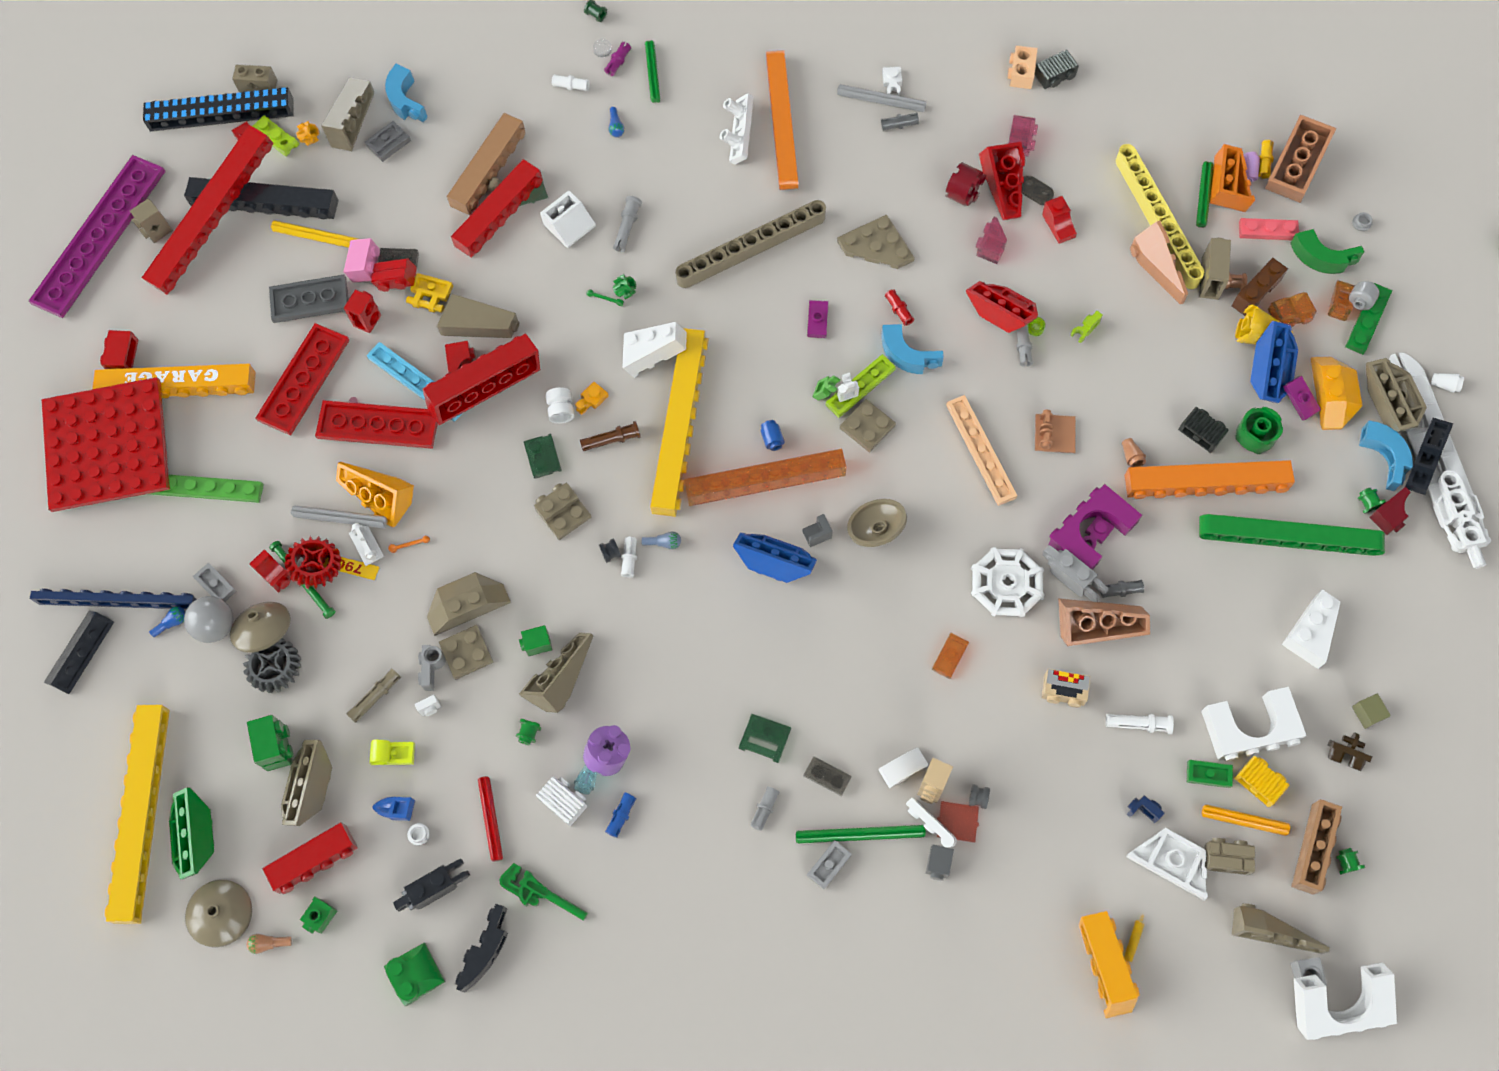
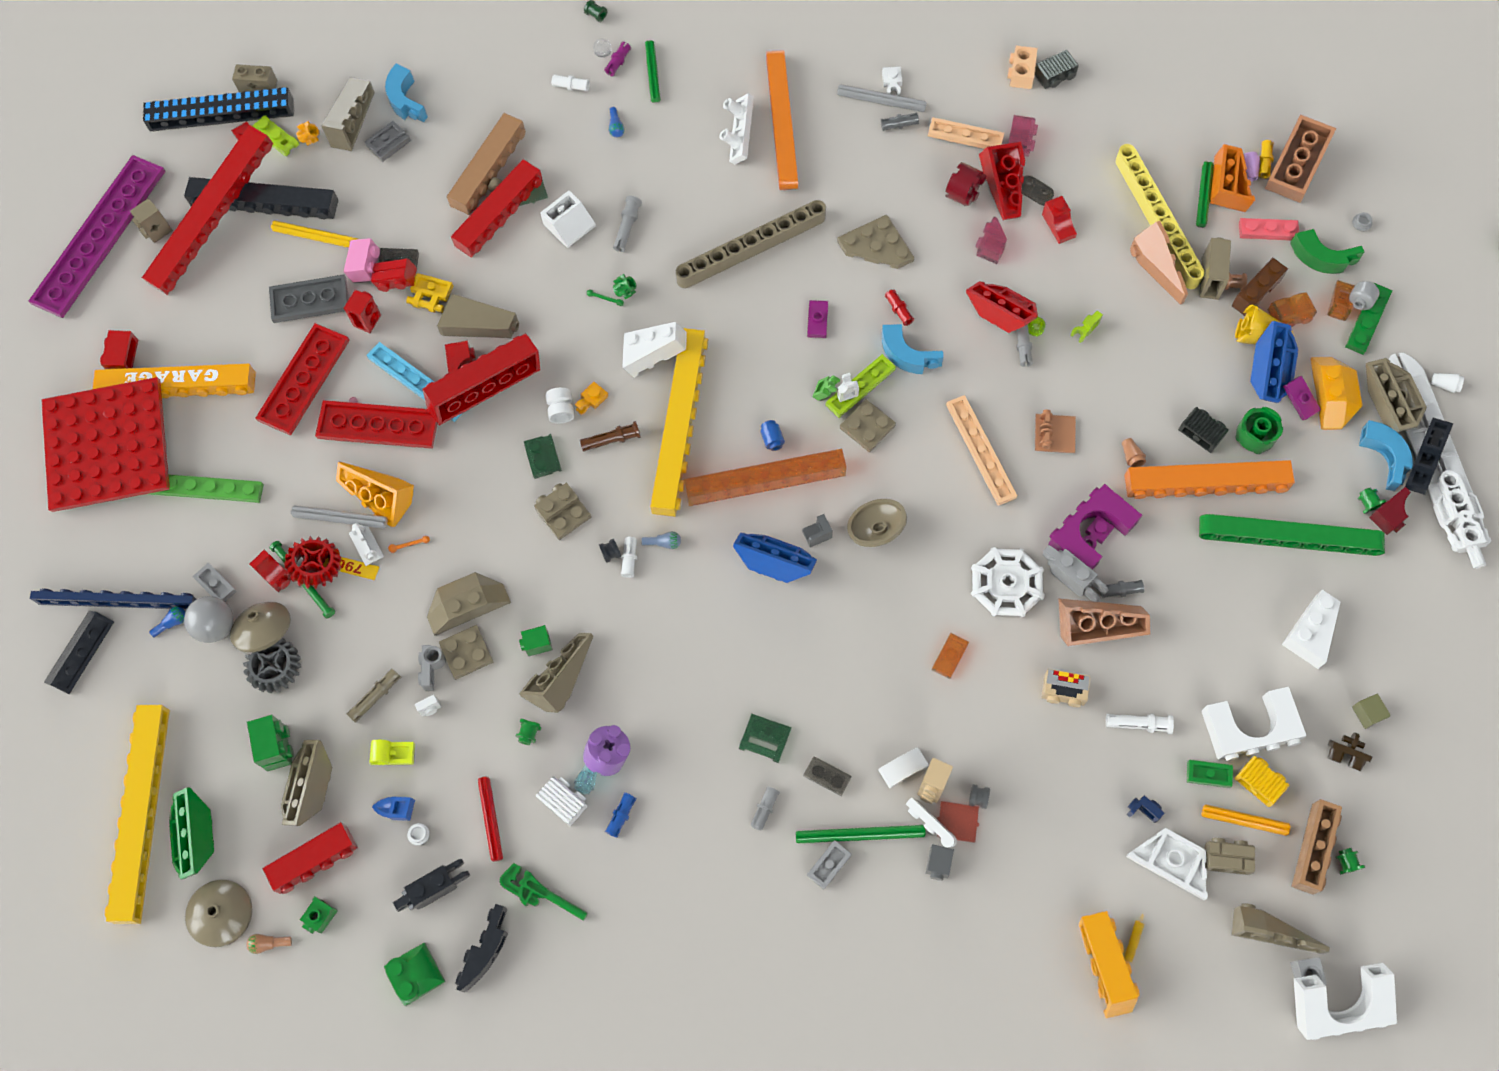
(964, 133): none -> light nougat plate

